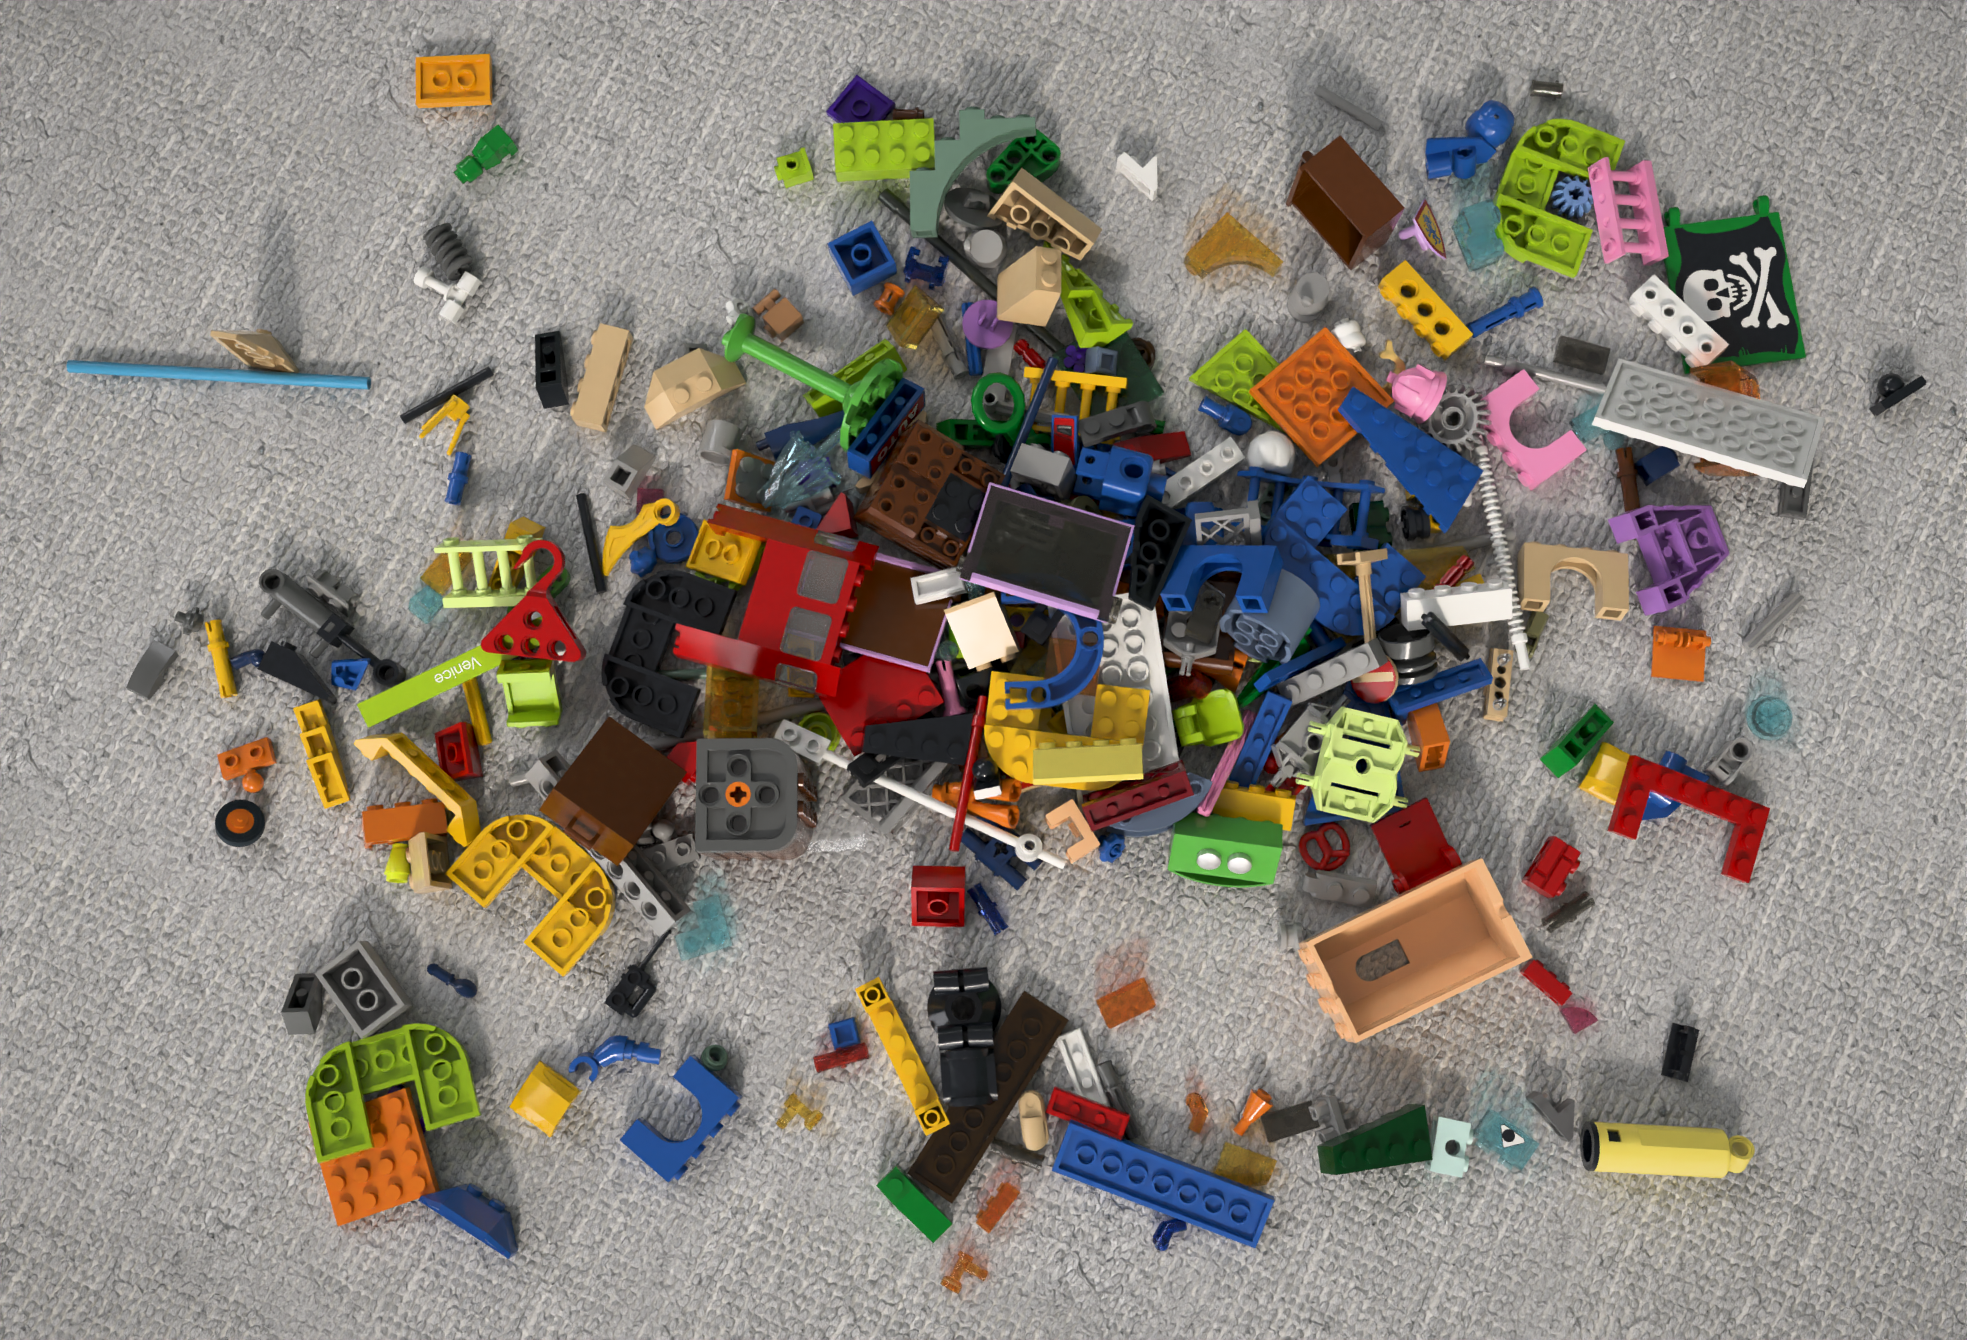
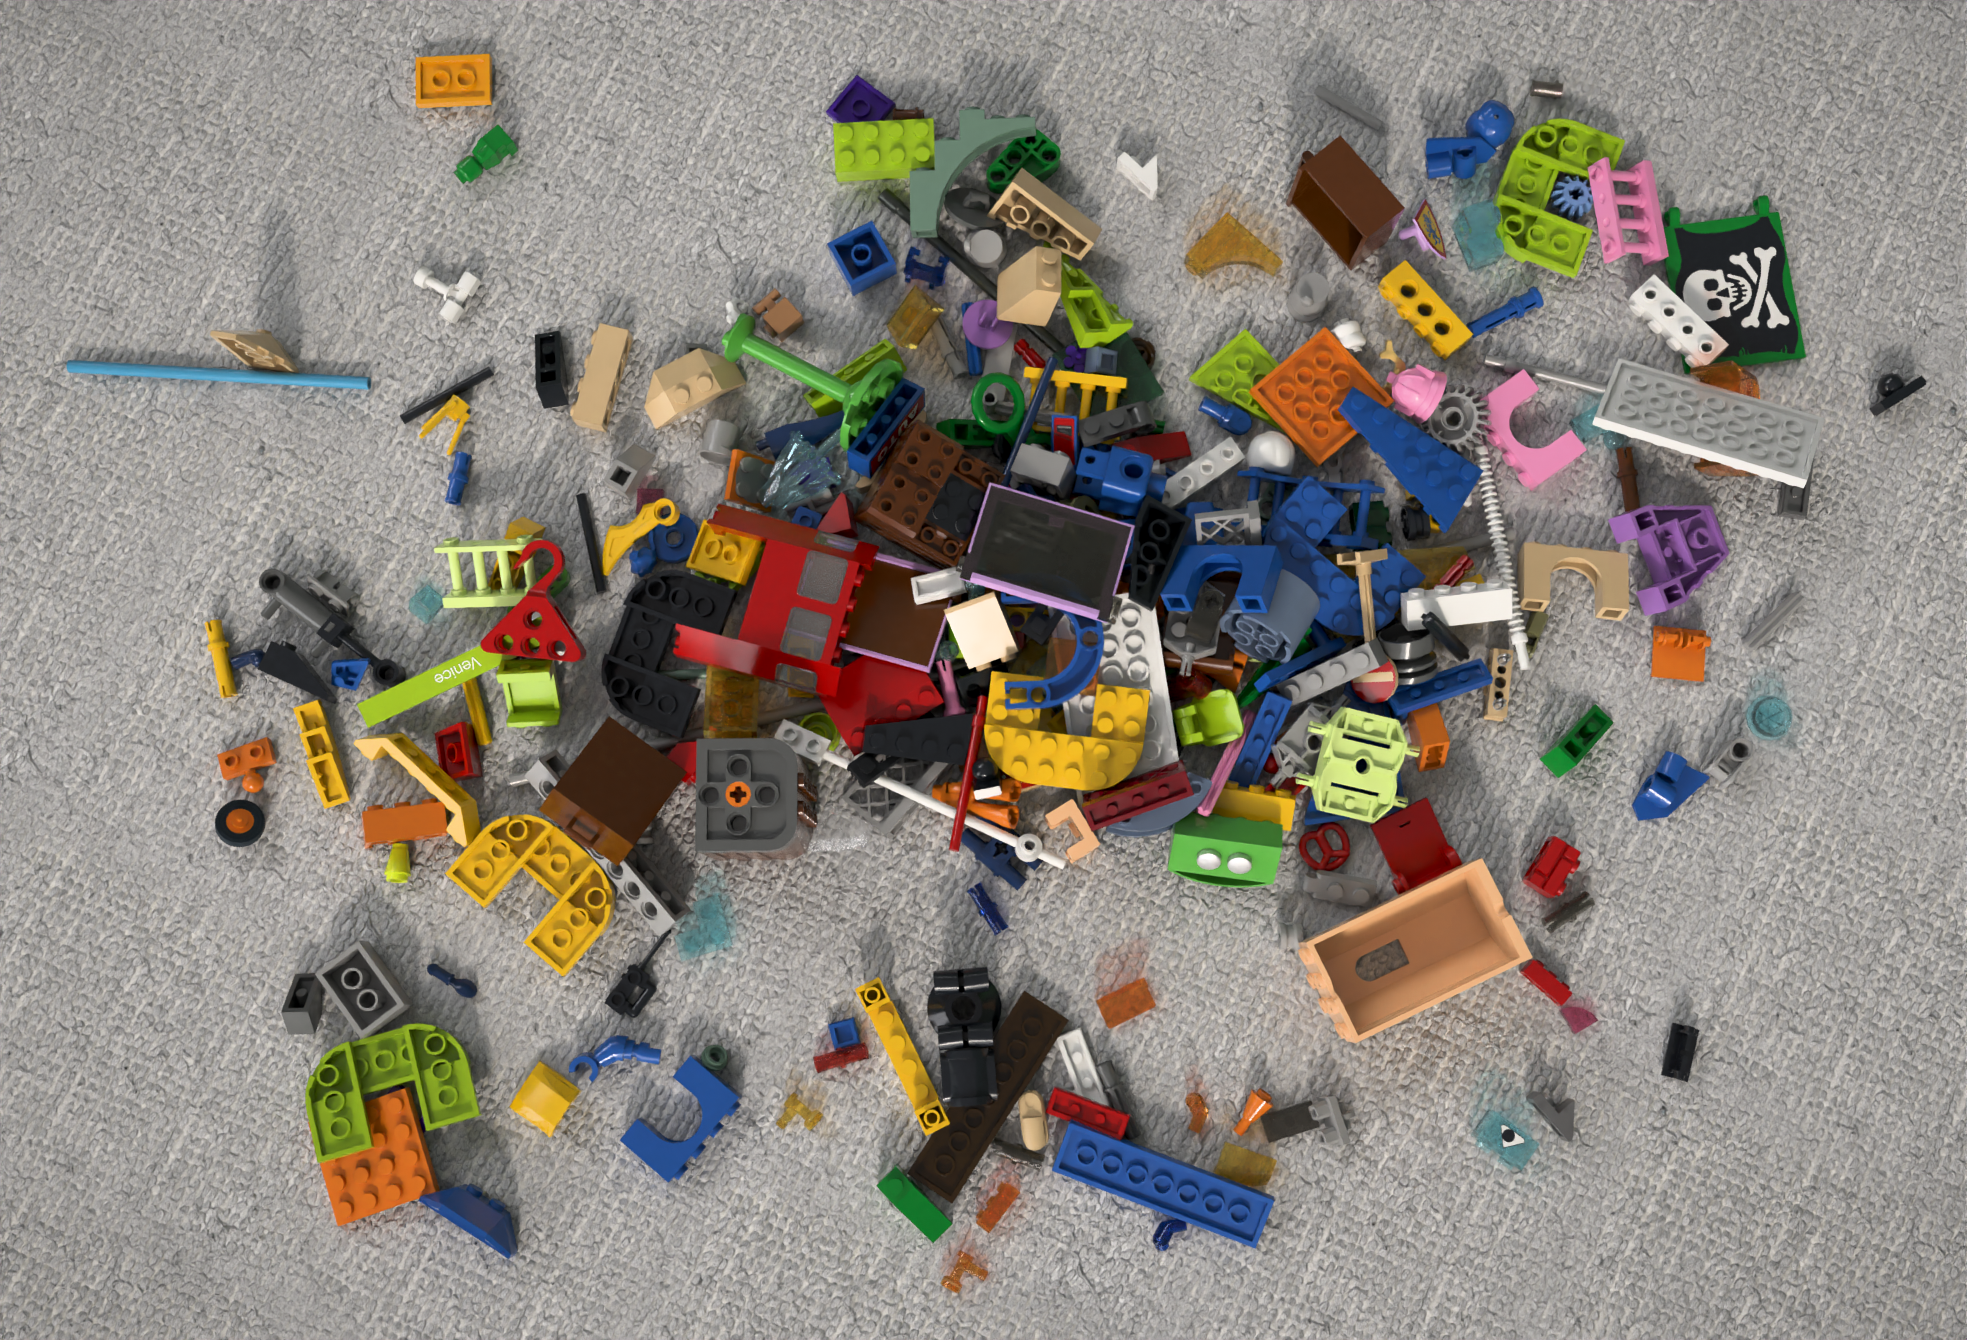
(150, 669): dark grey slope -> none
(190, 620): dark grey plant -> none
(429, 863): tan slope -> none
(439, 574): clear yellow hinge -> none
(448, 251): dark grey piece -> none
(670, 852): light grey plate -> none
(794, 176): lime brick -> none
(890, 290): orange bush -> none
(938, 896): red slope -> none
(1088, 762): light yellow slope -> none
(1111, 847): blue piece -> none
(1386, 1142): dark green wedge -> none
(1441, 1132): light aqua brick -> none
(1581, 355): clear smoke plate -> none
(1606, 773): yellow slope -> none
(1646, 776): red plate -> none
(1657, 464): dark blue brick -> none
(1663, 1150): light yellow piece -> none

